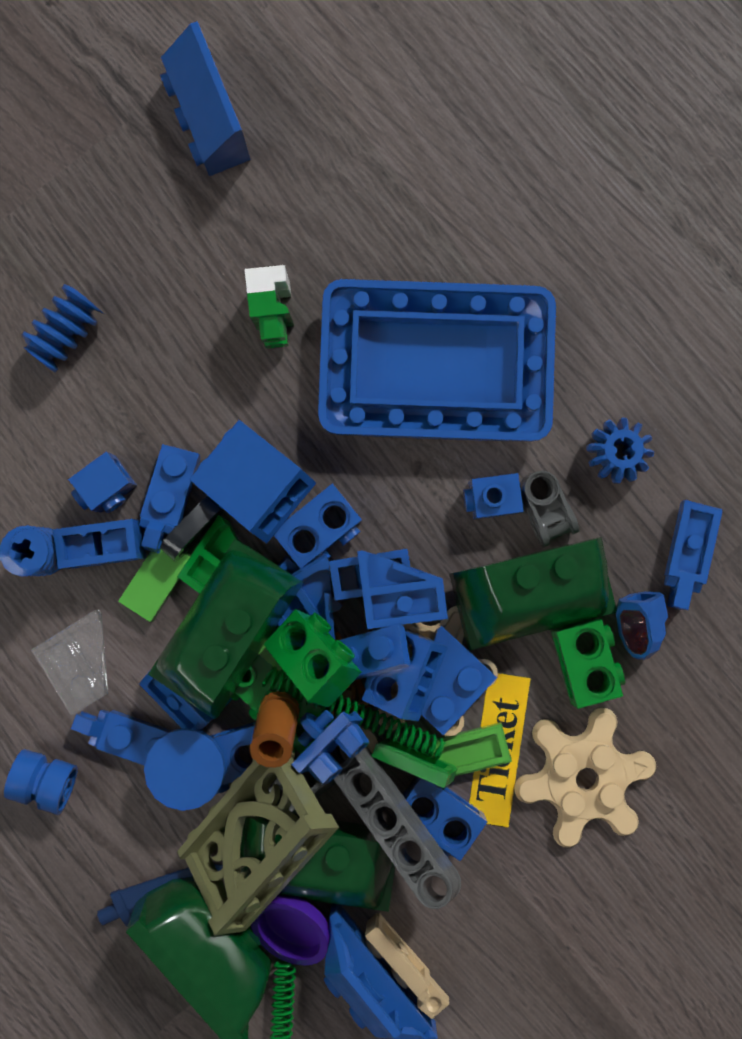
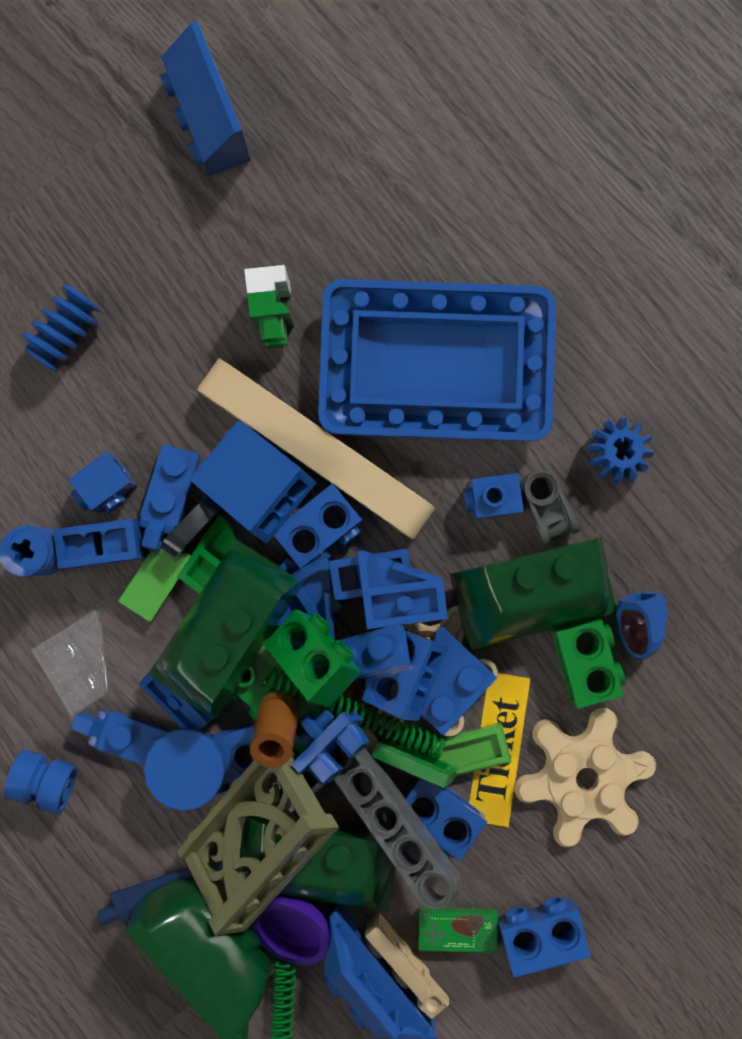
(316, 449): none -> tan beam
(457, 929): none -> green tile
(544, 948): none -> blue brick
(691, 551): blue hinge -> none

